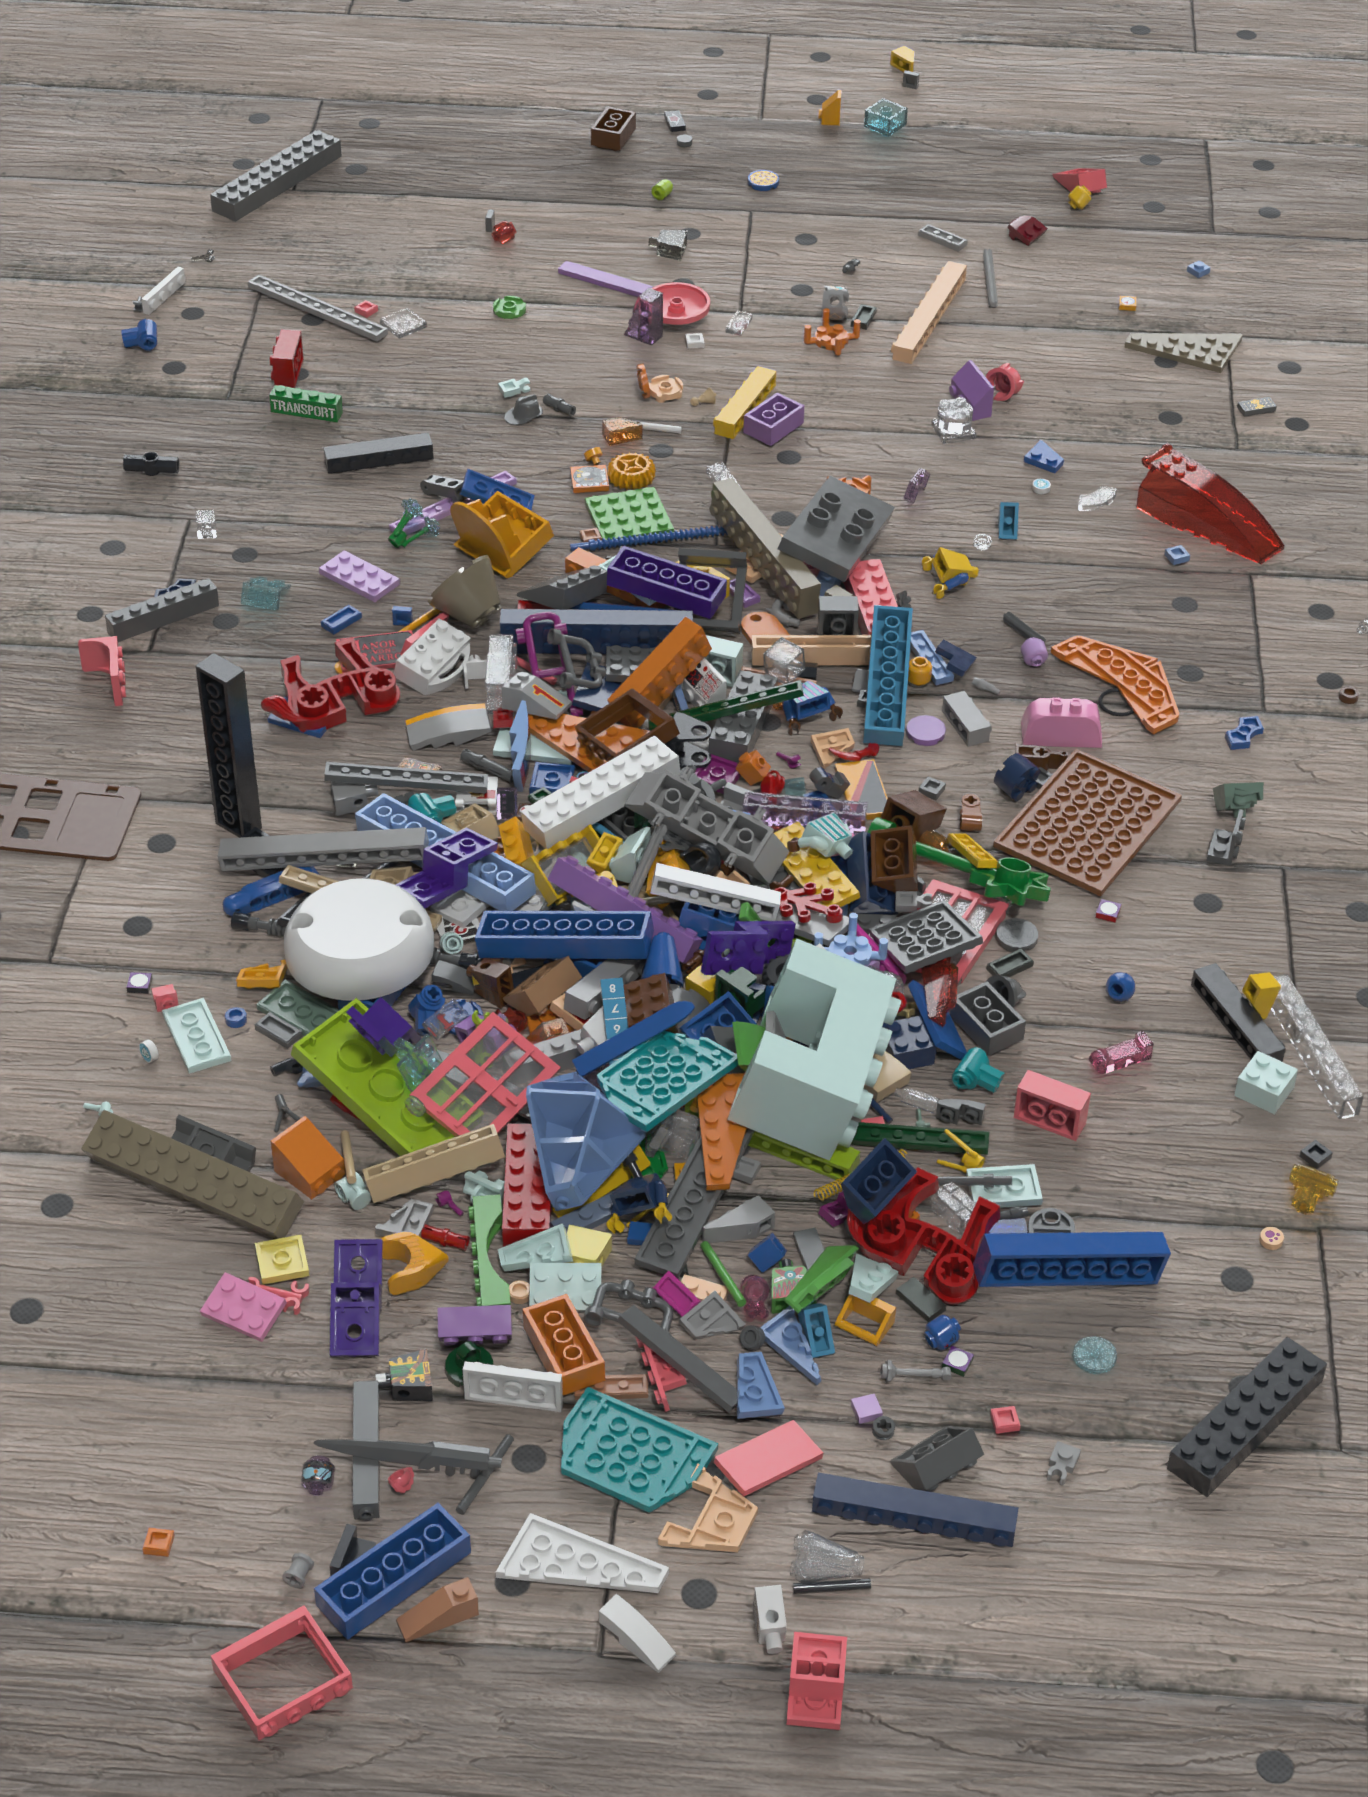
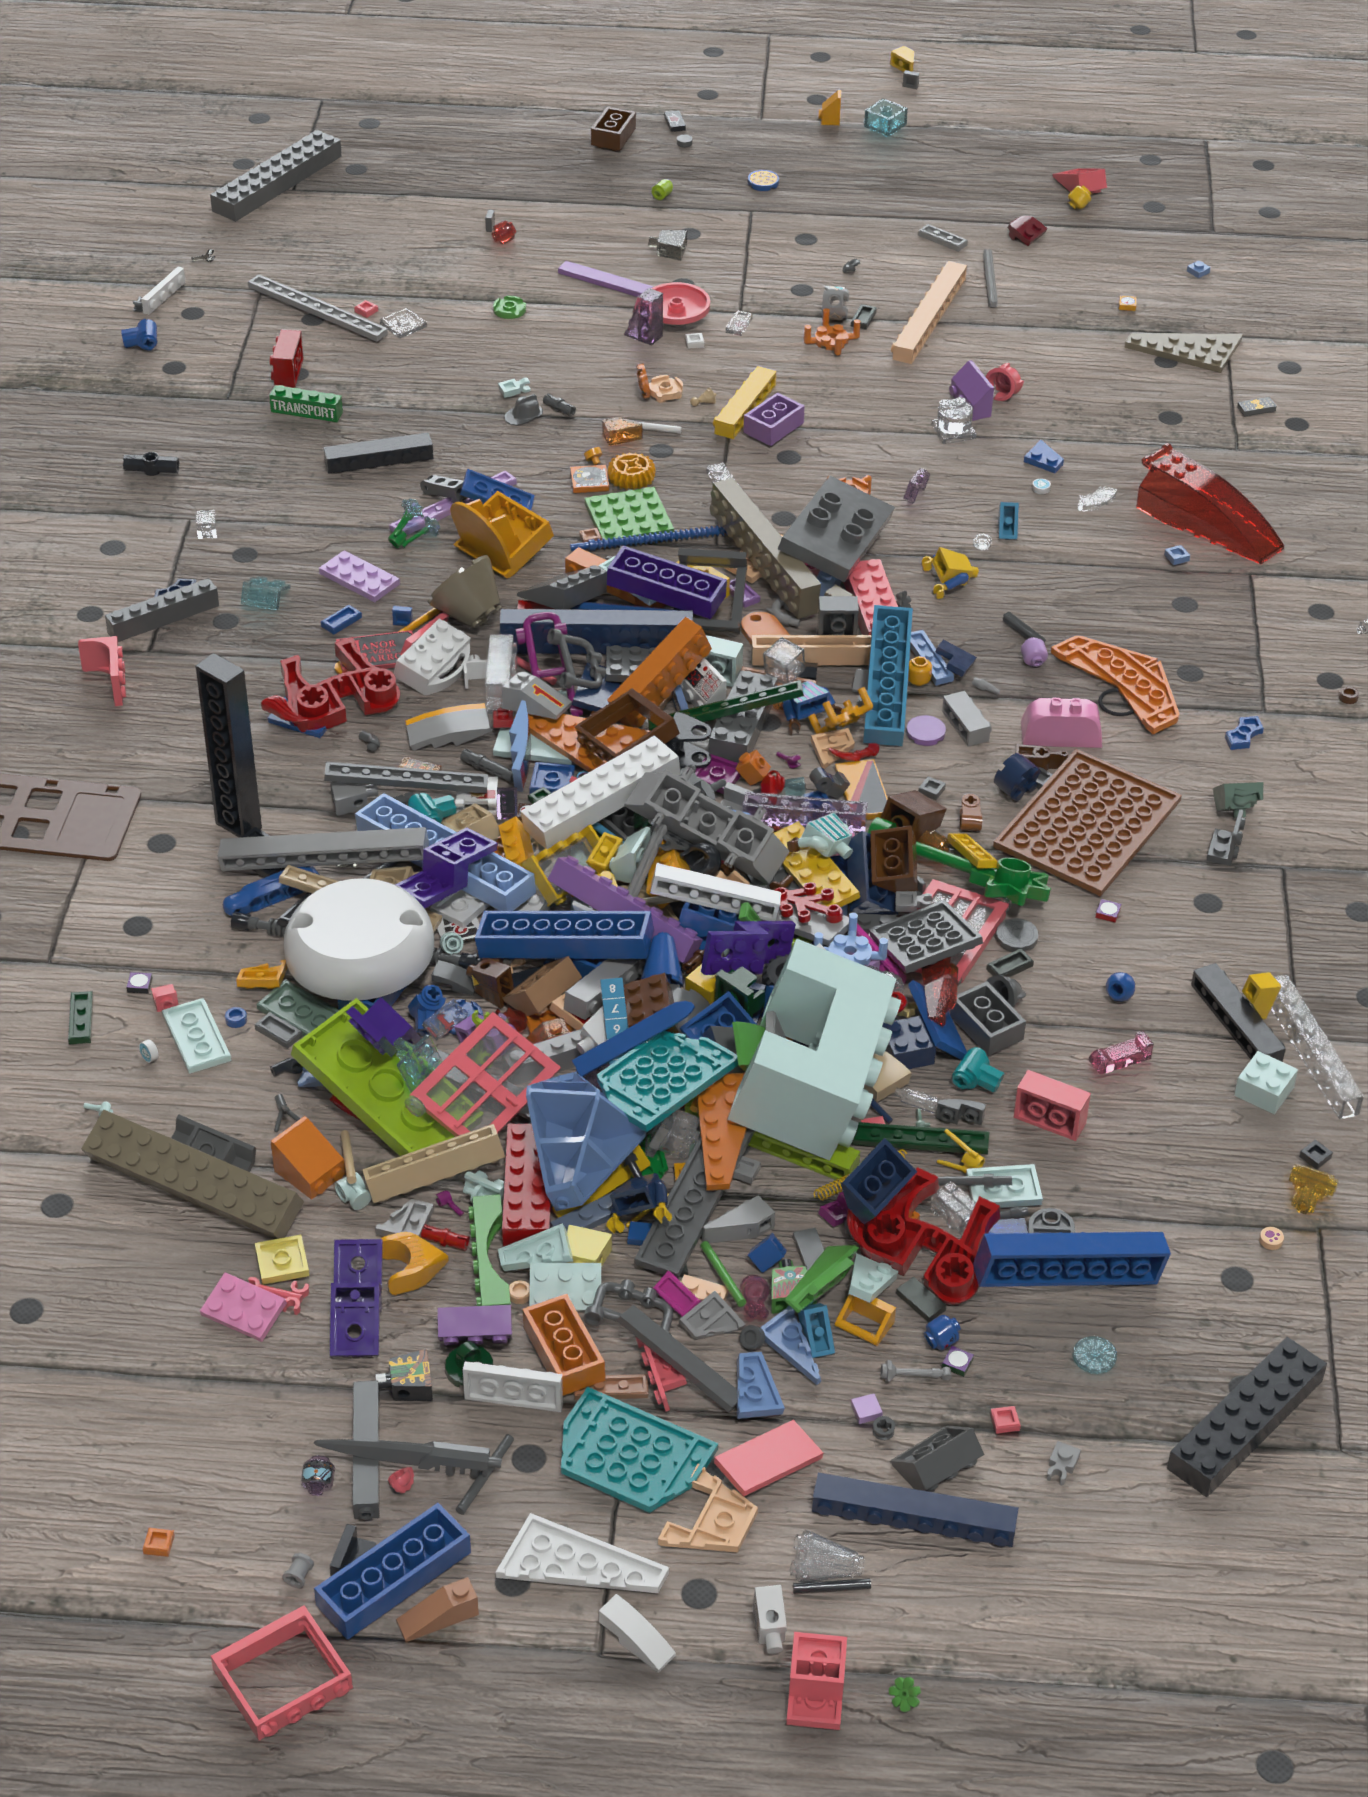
(80, 1017): none -> tile
(371, 739): none -> dark grey arm
(849, 714): none -> light orange plate
(905, 1693): none -> bright green plant

